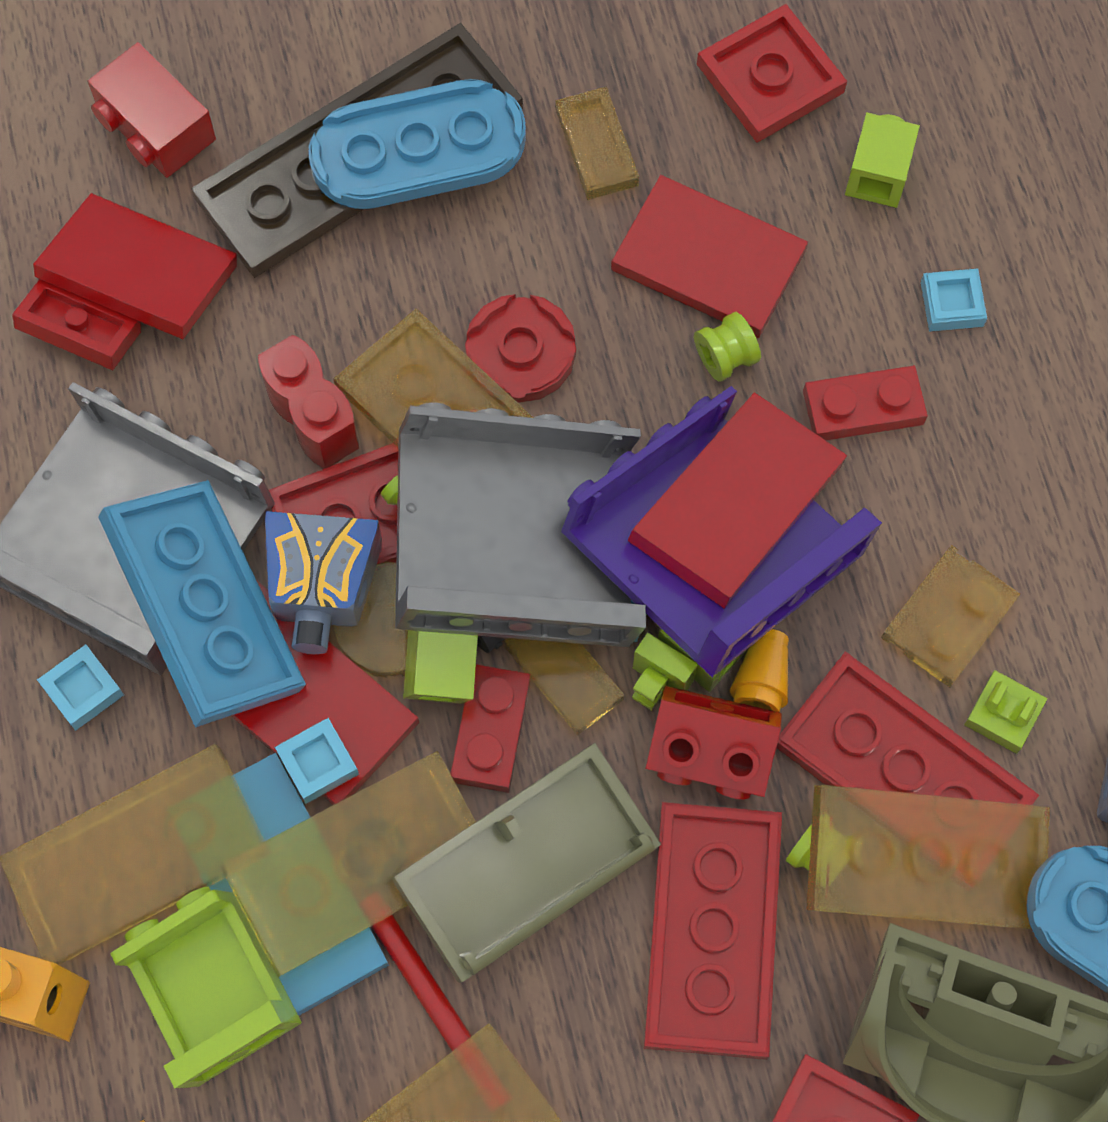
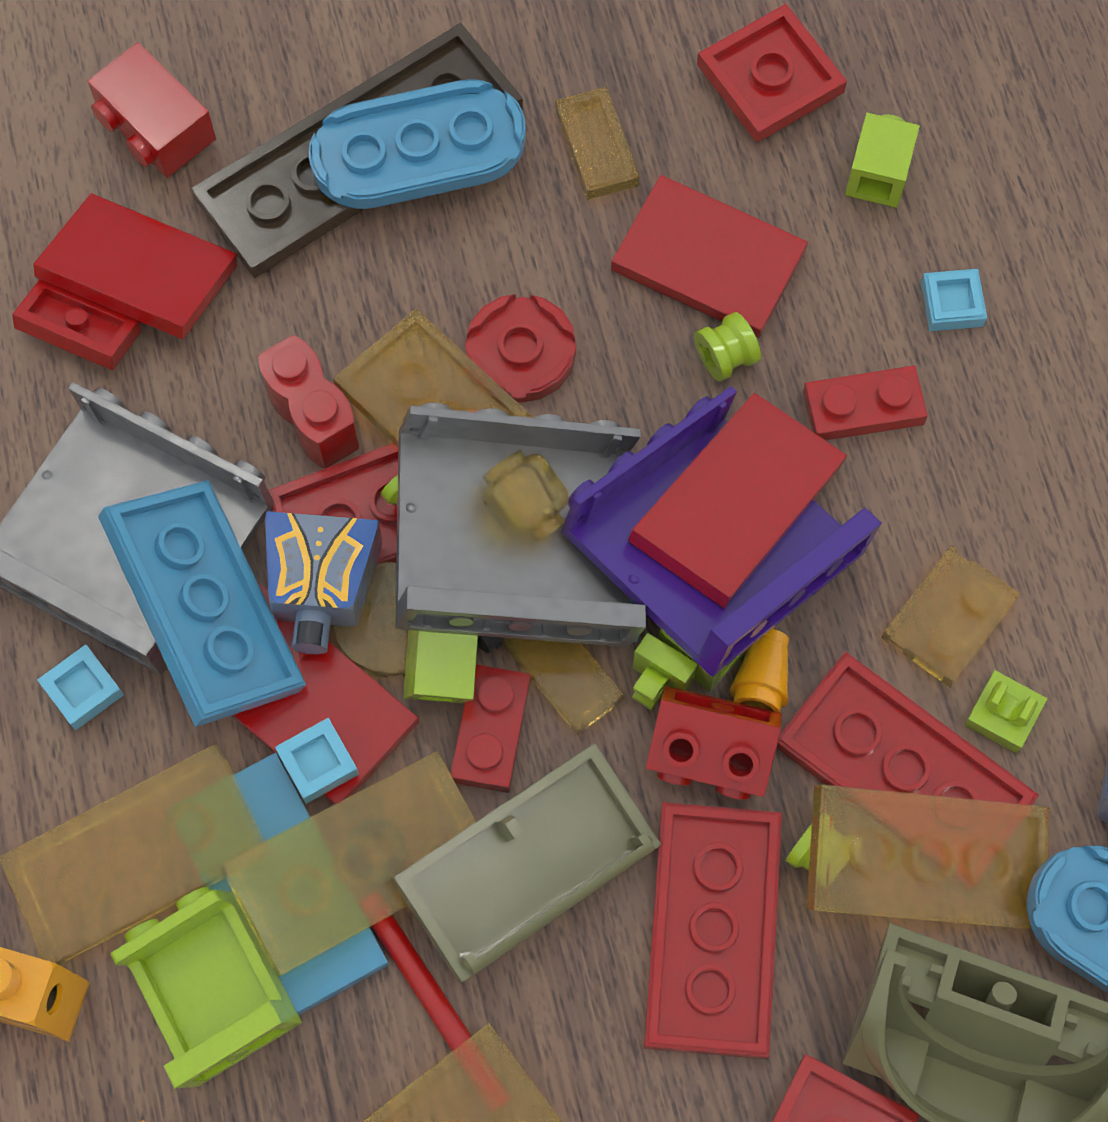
(525, 496): none -> clear yellow head

